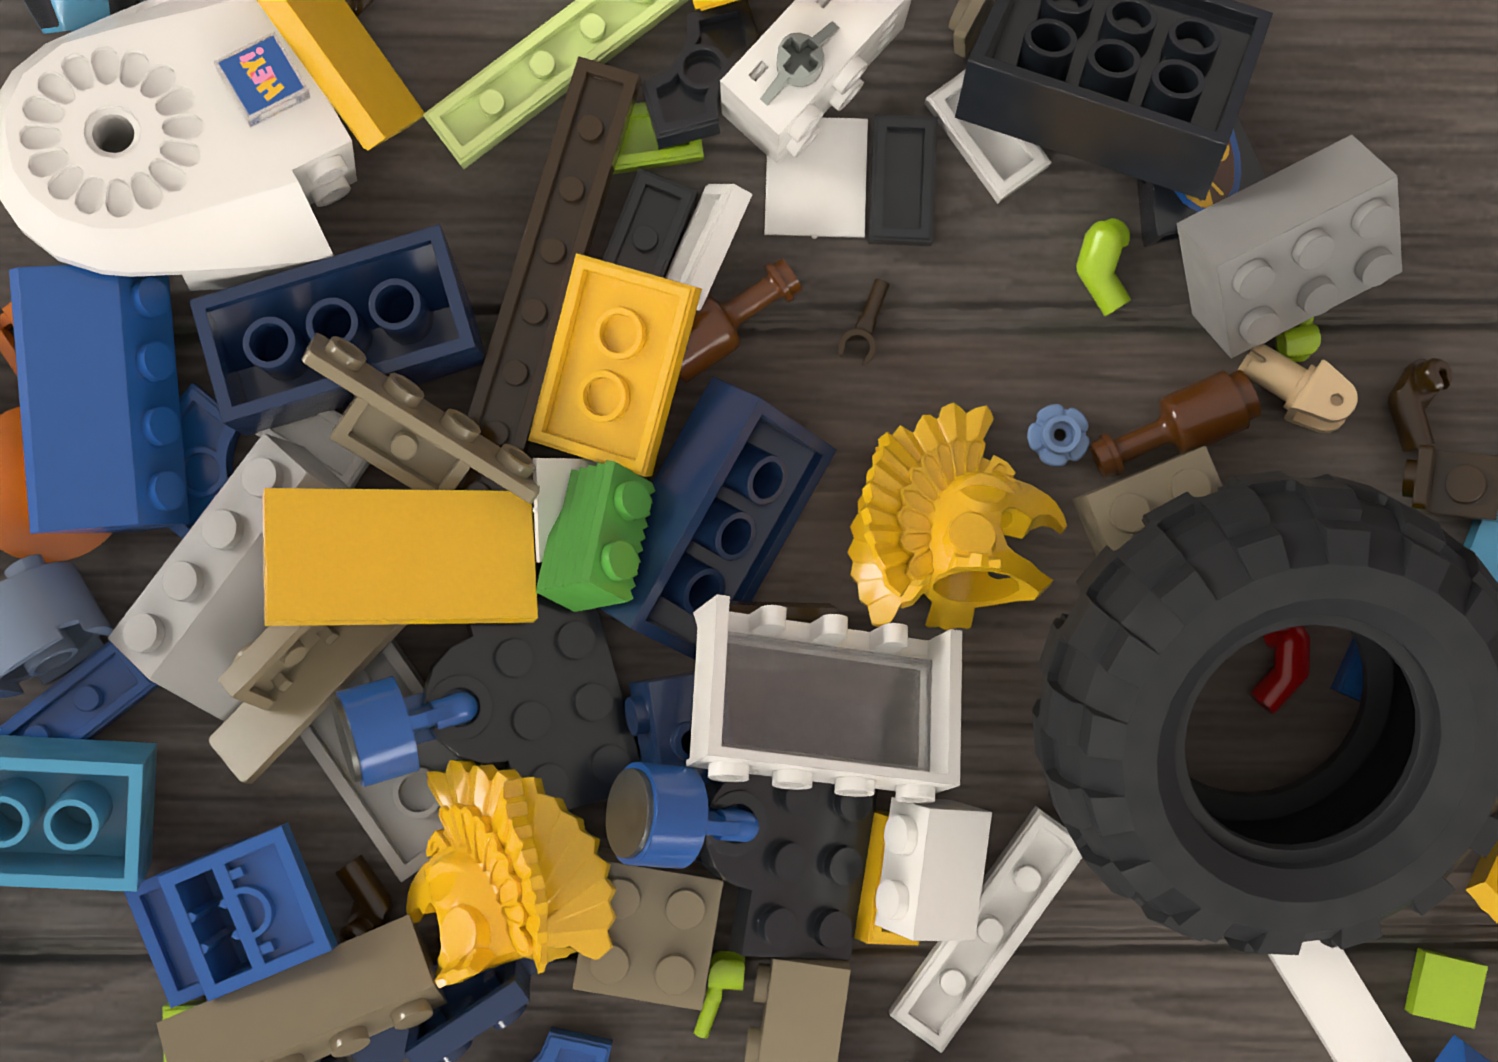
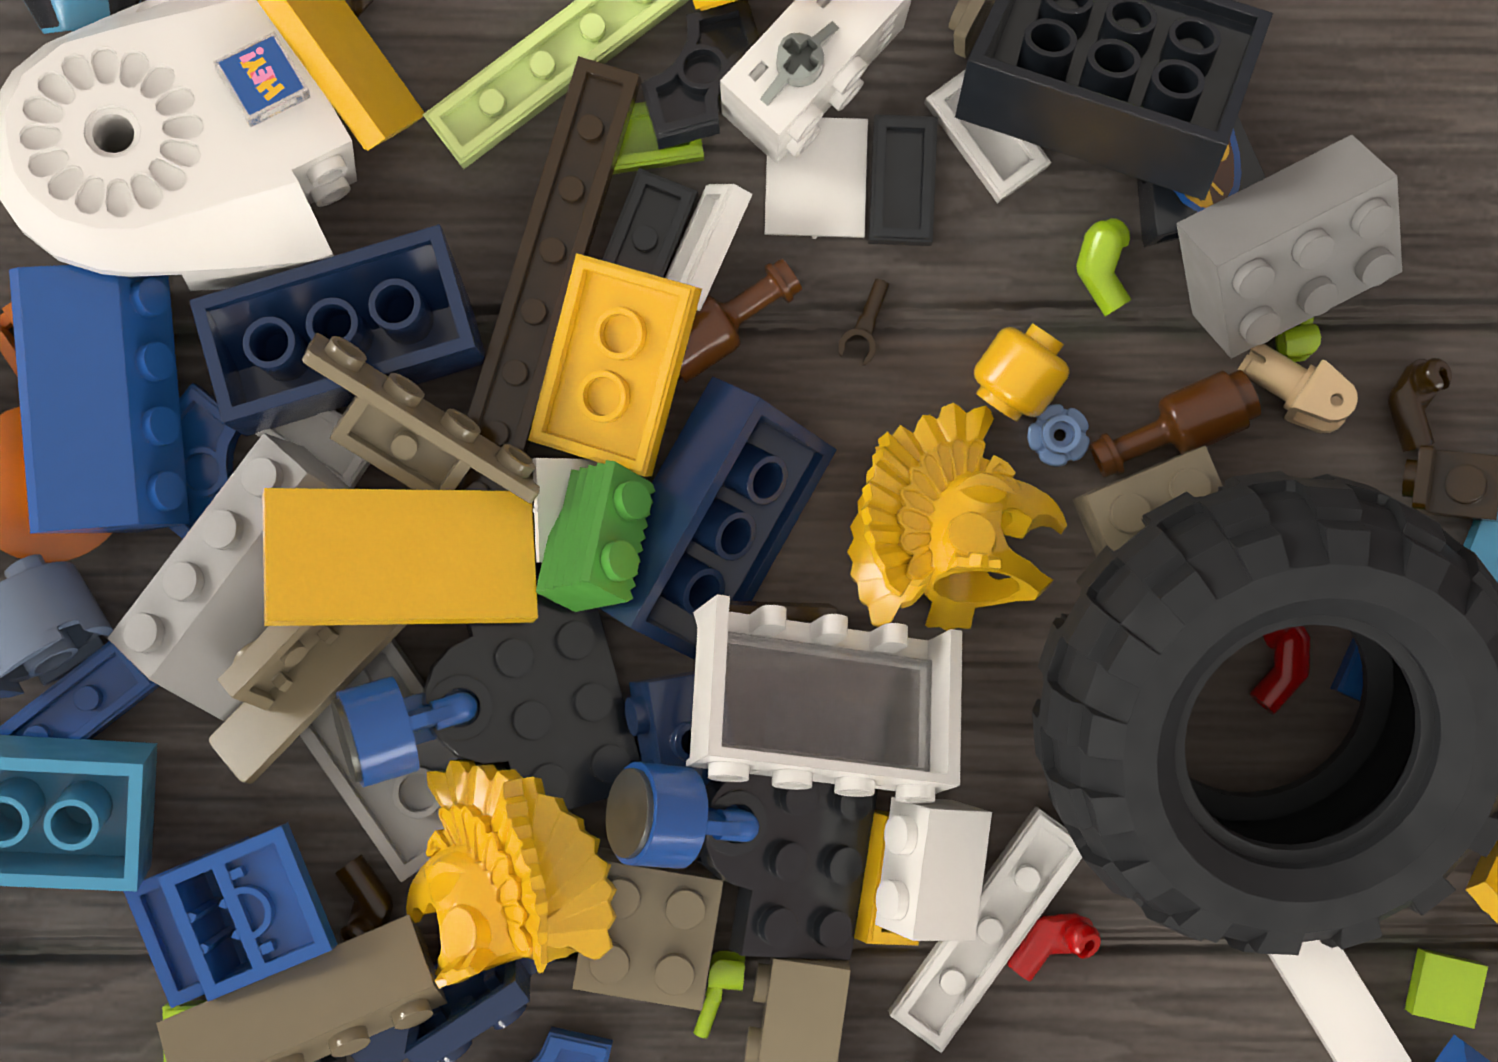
(1021, 372): none -> yellow head
(1054, 935): none -> red arm

